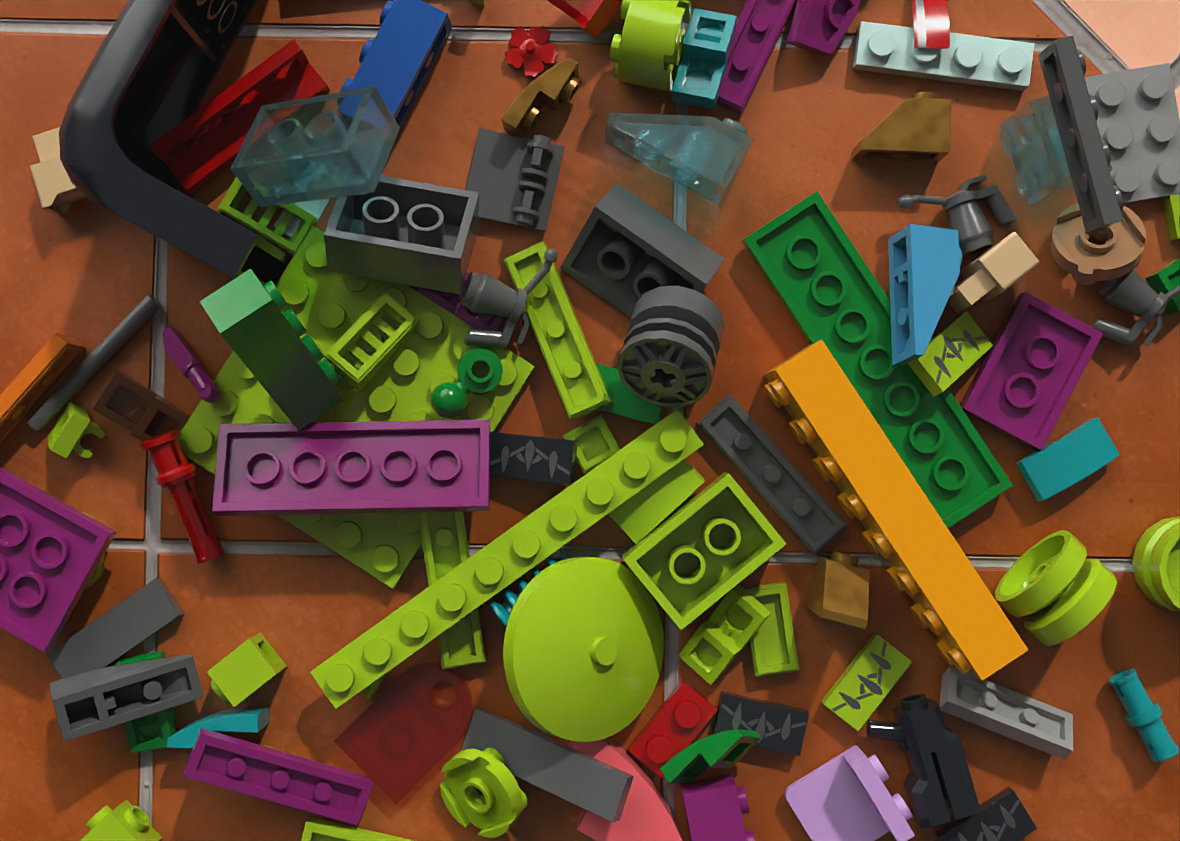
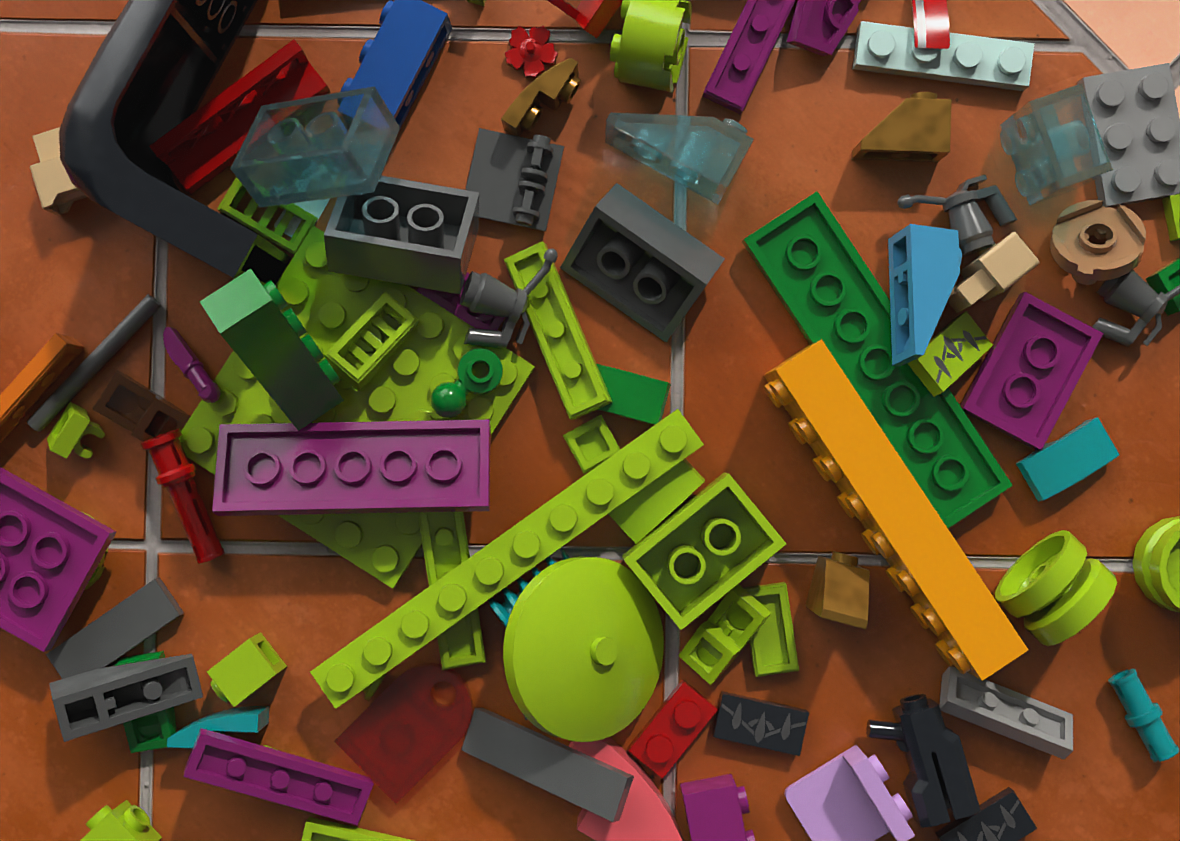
(501, 797): lime plate -> none
(532, 458): black tile -> none
(671, 346): dark grey wheel -> none
(704, 58): teal slope -> none
(716, 750): green slope -> none
(771, 474): dark grey tile -> none
(866, 681): lime tile -> none
(1076, 121): dark grey plate -> none

